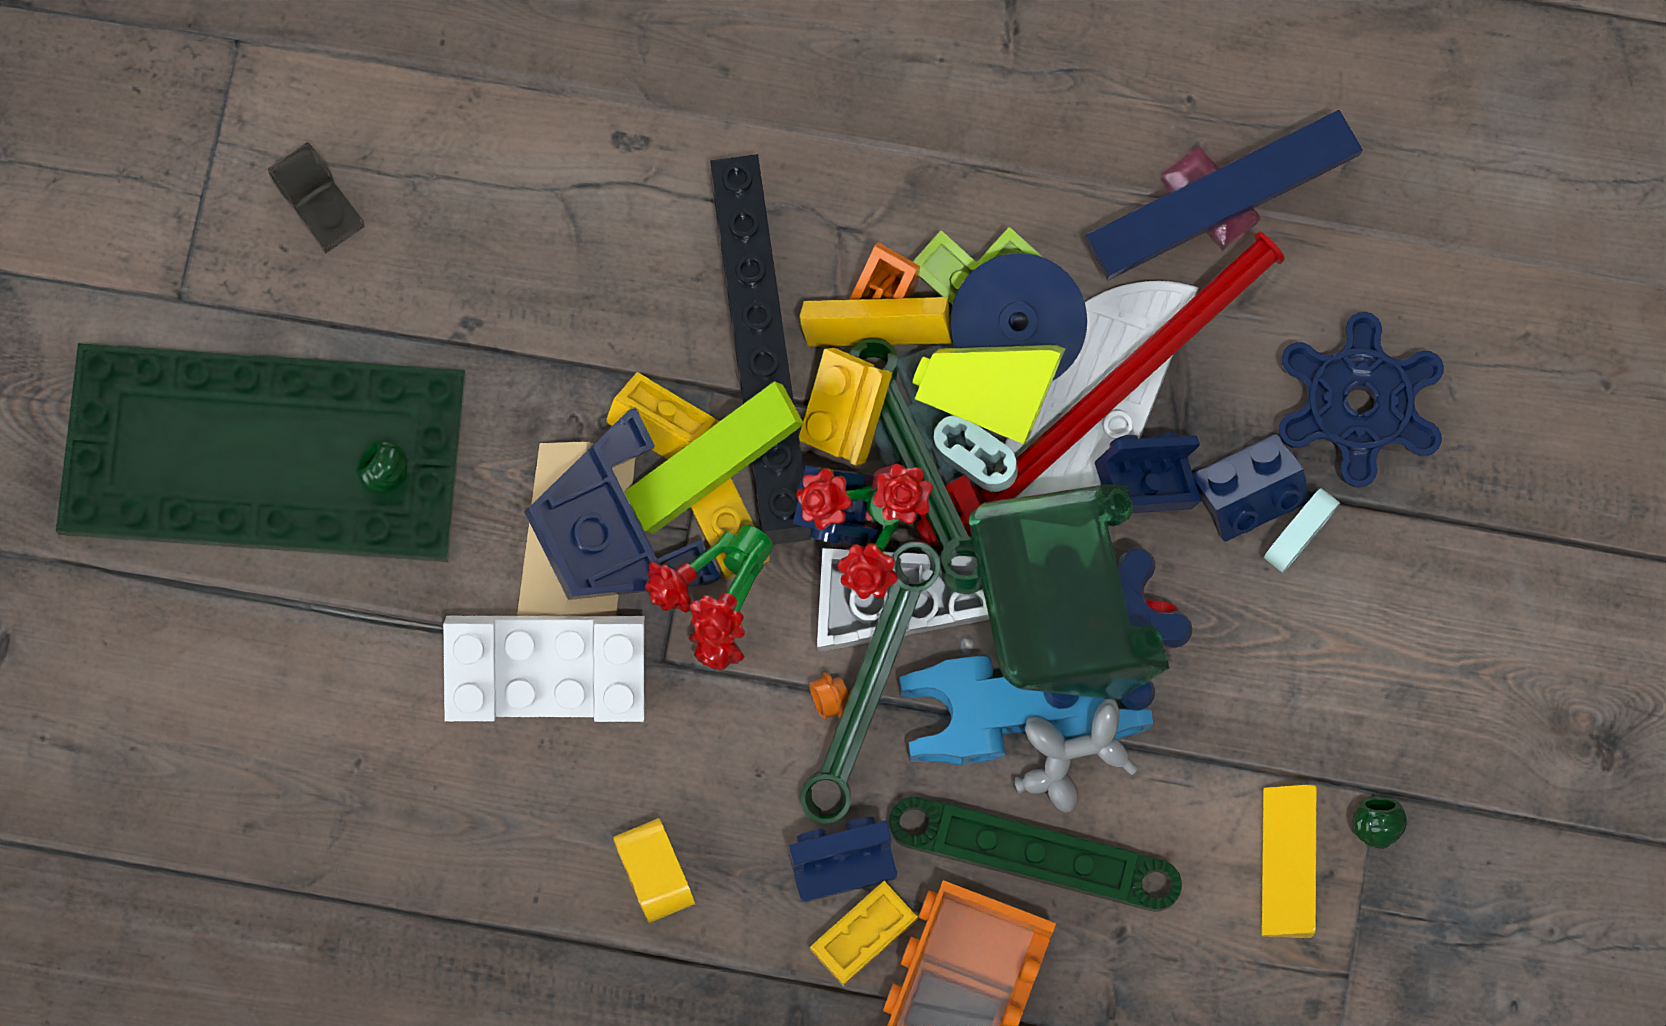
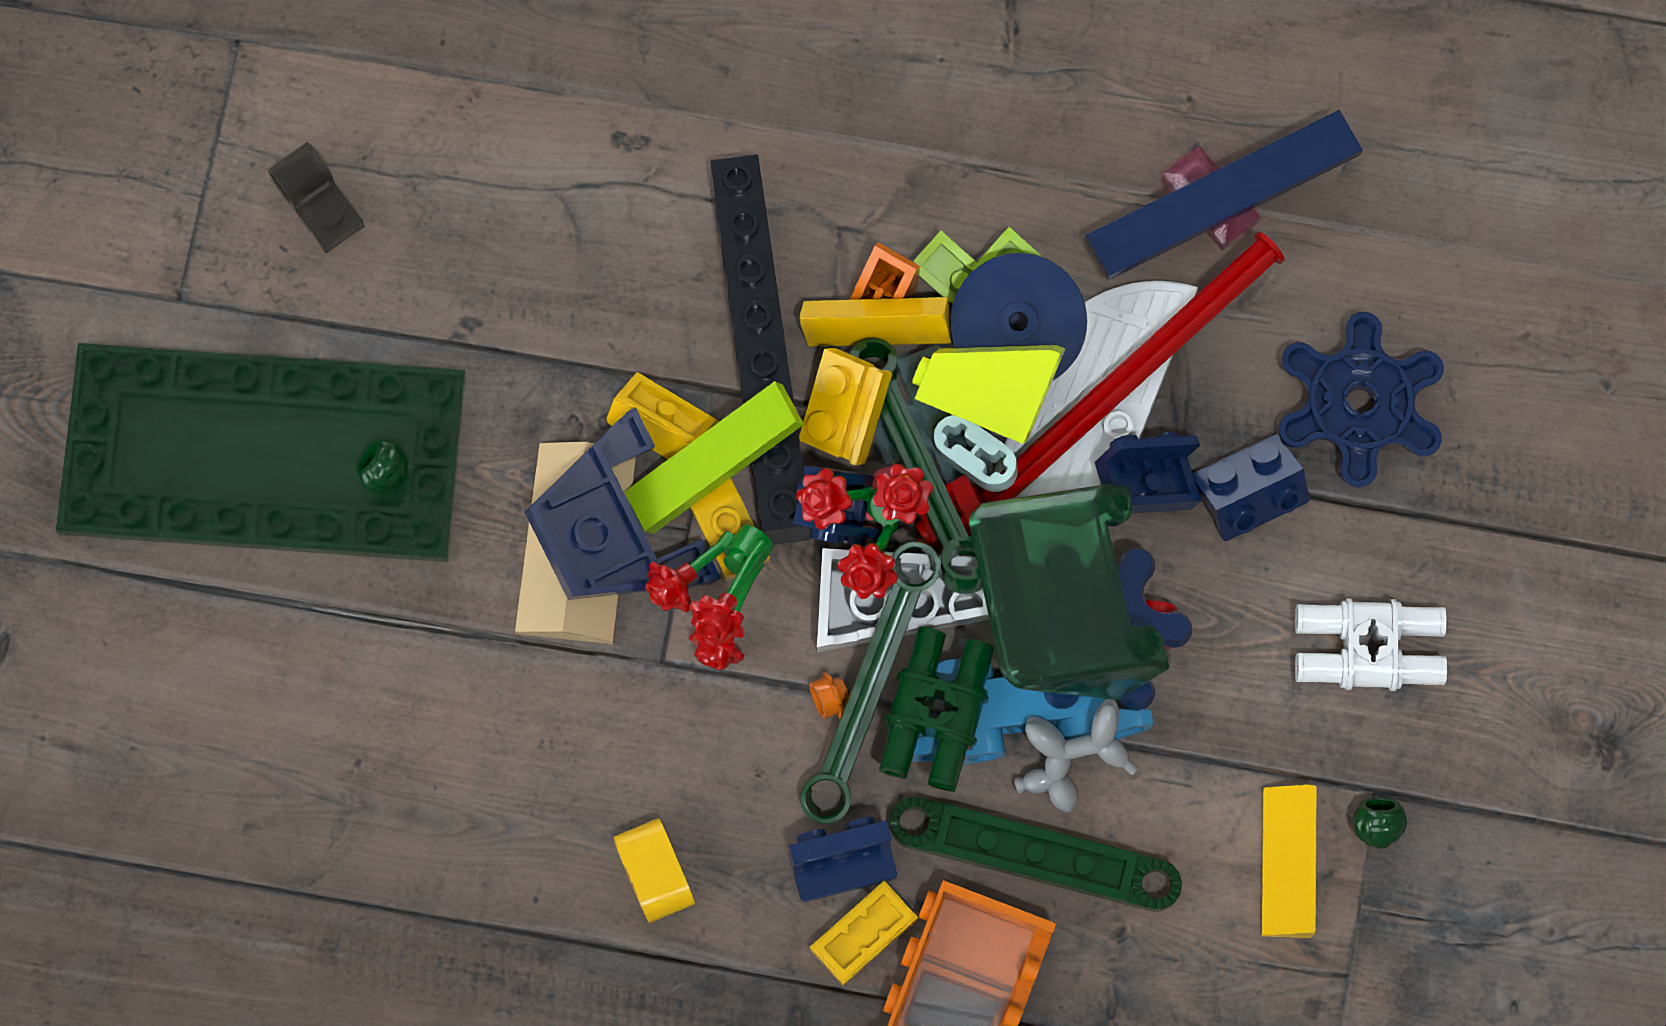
(544, 667): white piece -> none
(952, 729): none -> dark green pin
(1301, 530): light aqua beam -> none
(1354, 663): none -> white pin

